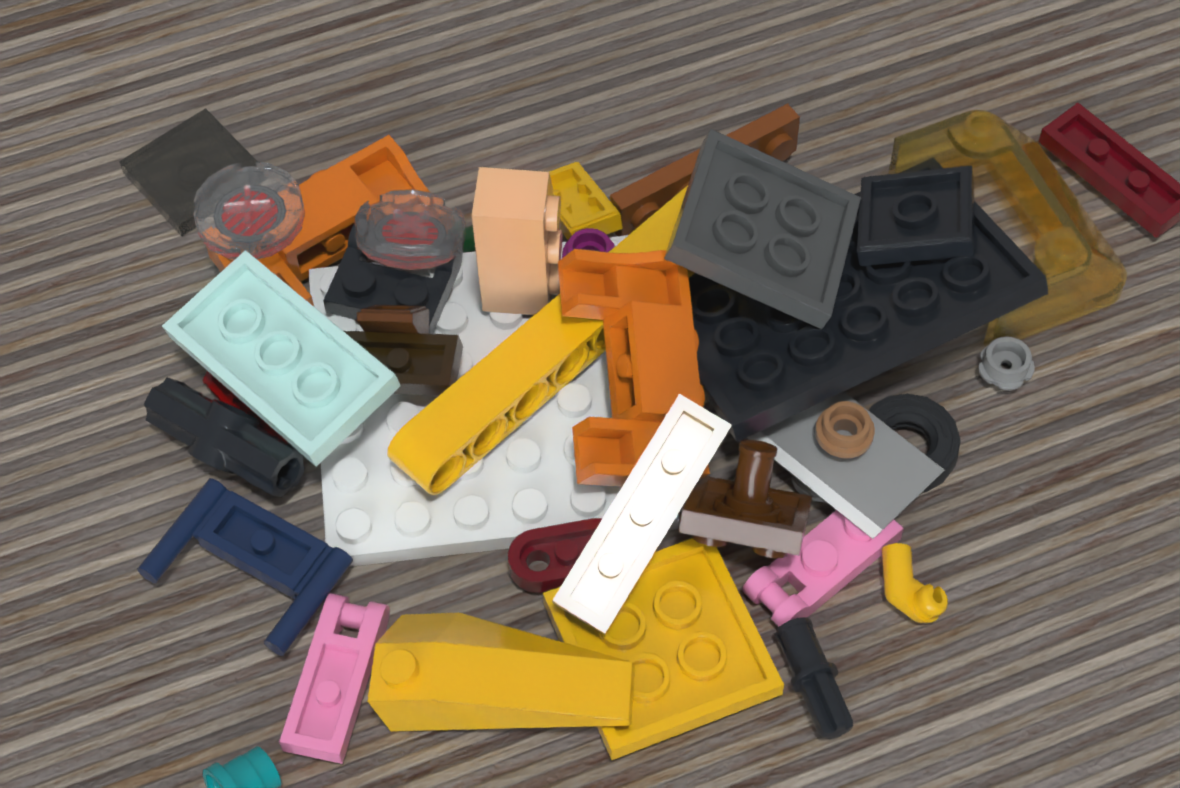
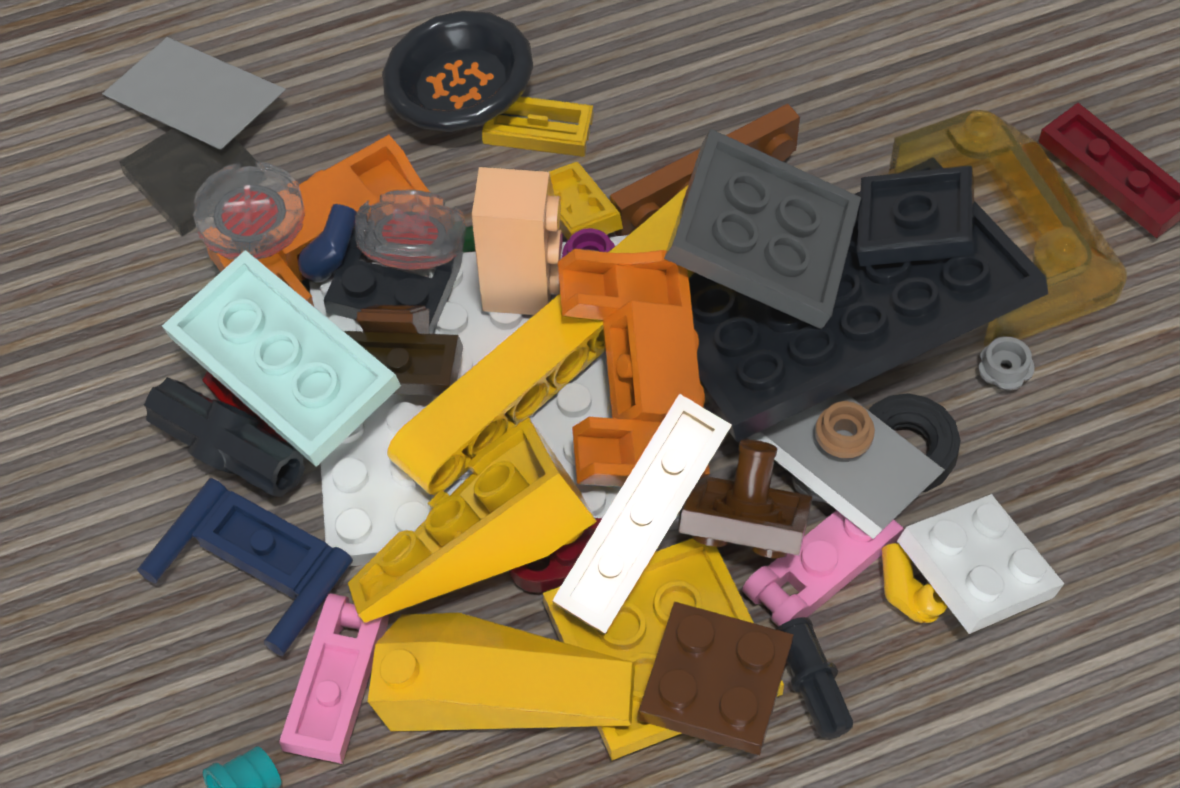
(194, 92): none -> light grey sticker
(329, 248): none -> dark blue arm
(457, 71): none -> black piece
(500, 518): none -> yellow wedge
(537, 132): none -> yellow tile
(716, 678): none -> reddish brown plate
(980, 563): none -> white plate

